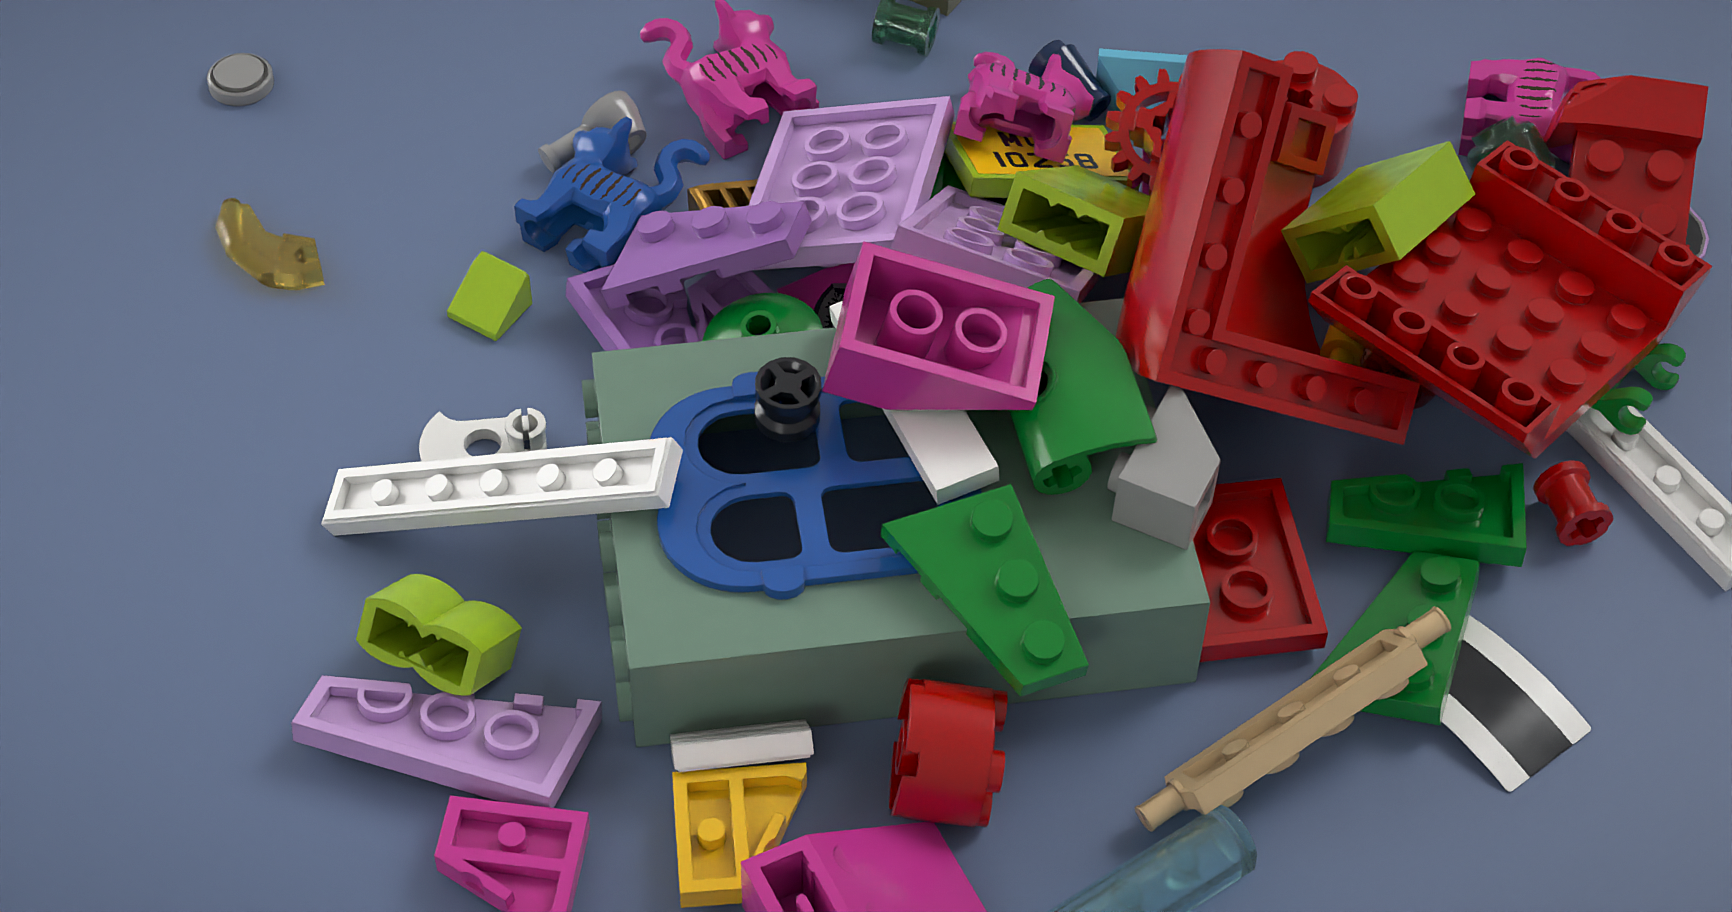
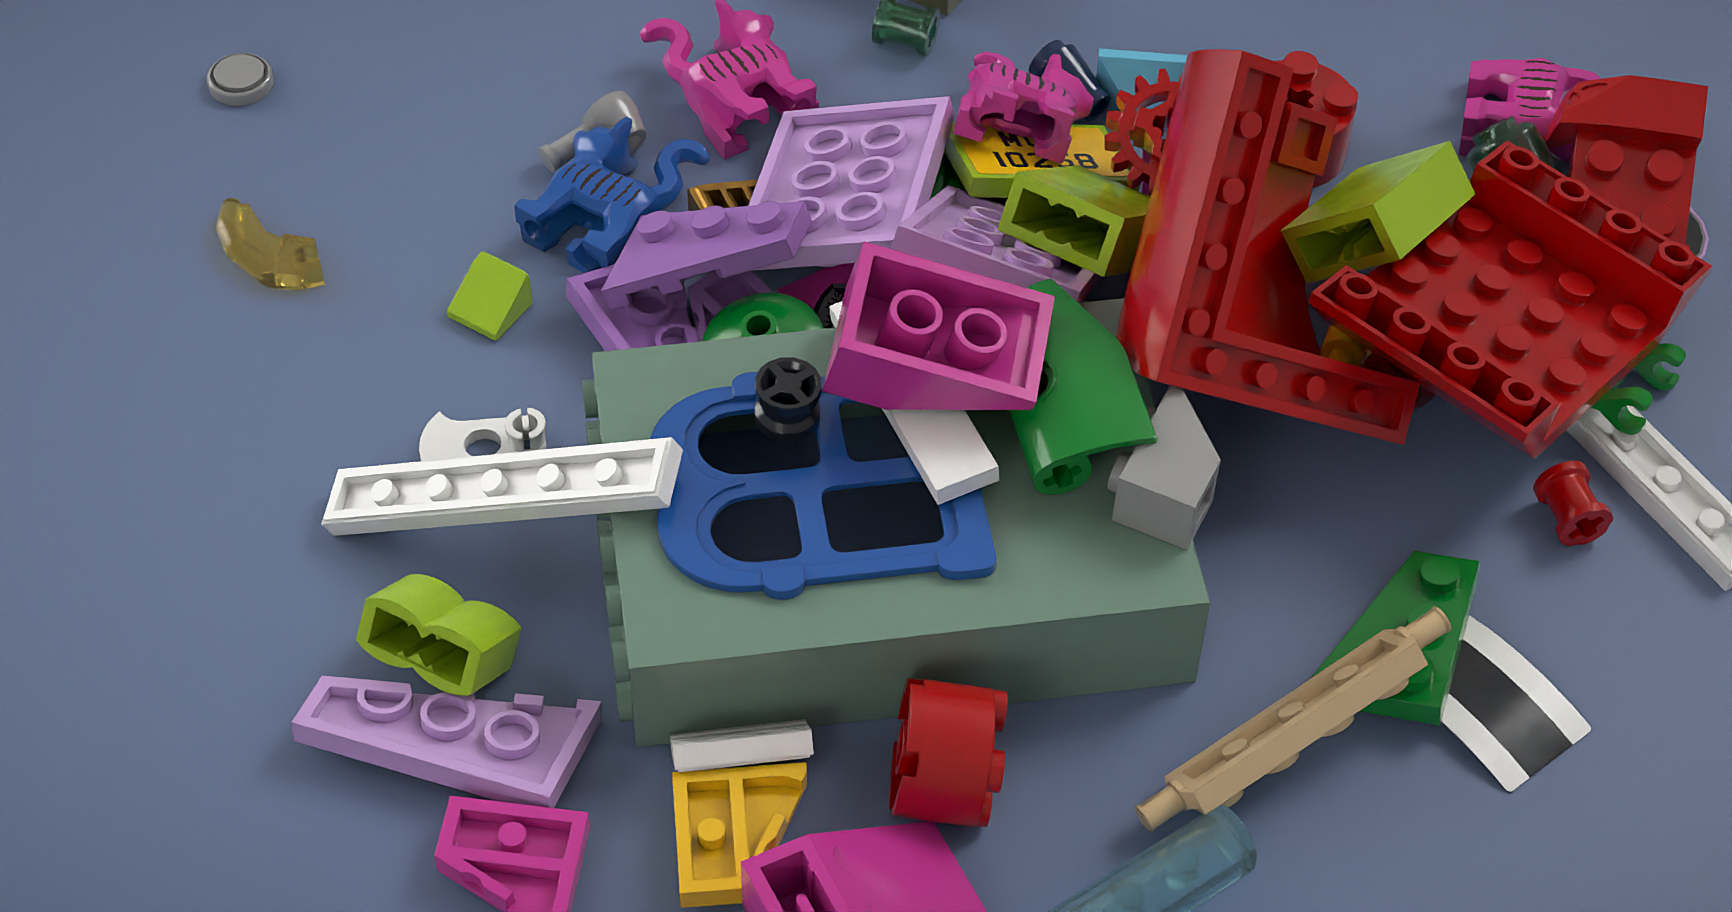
(996, 583): green wing -> none
(1256, 575): red plate -> none
(1449, 517): green wing -> none

